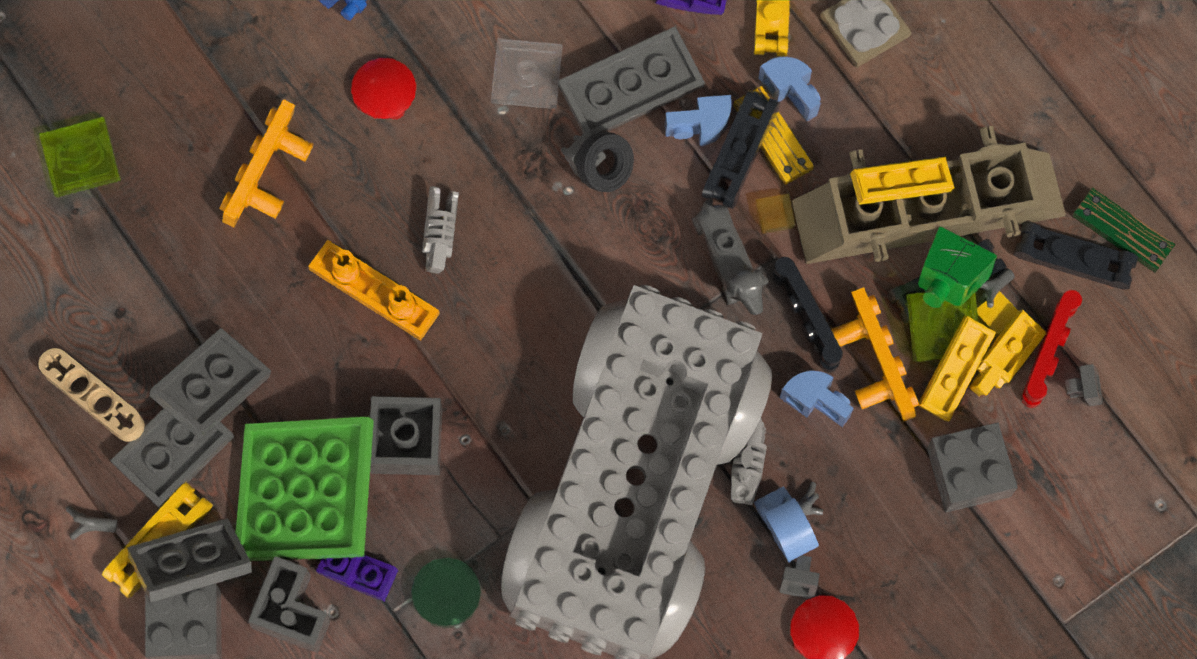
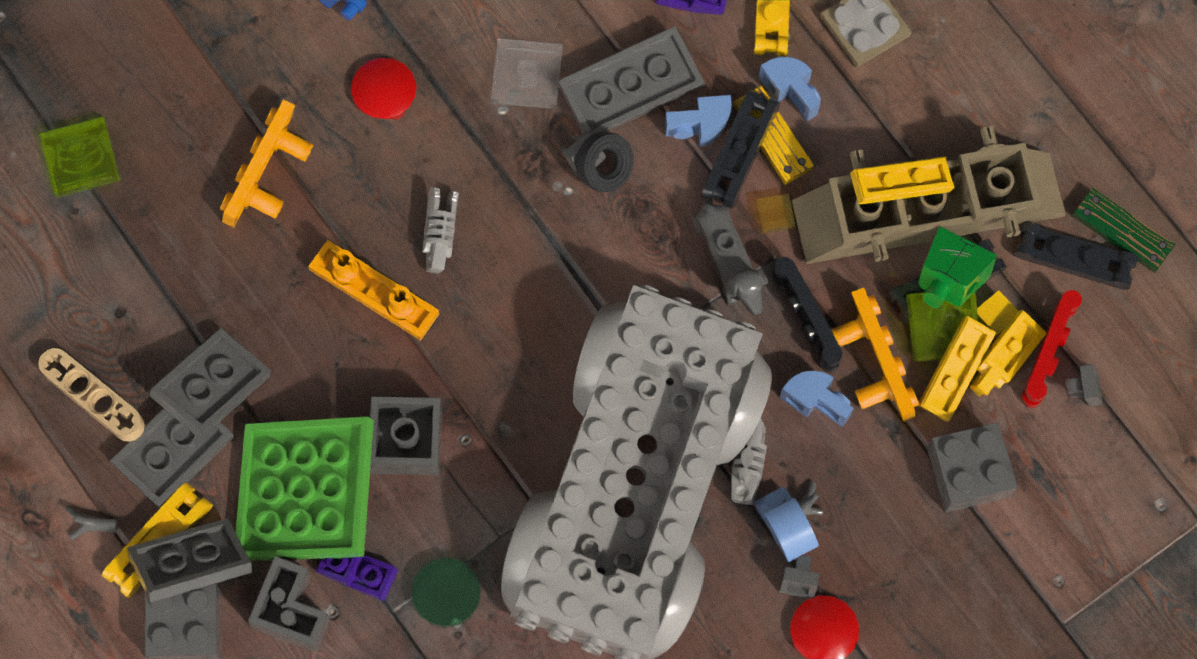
(994, 285): dark grey bar -> none

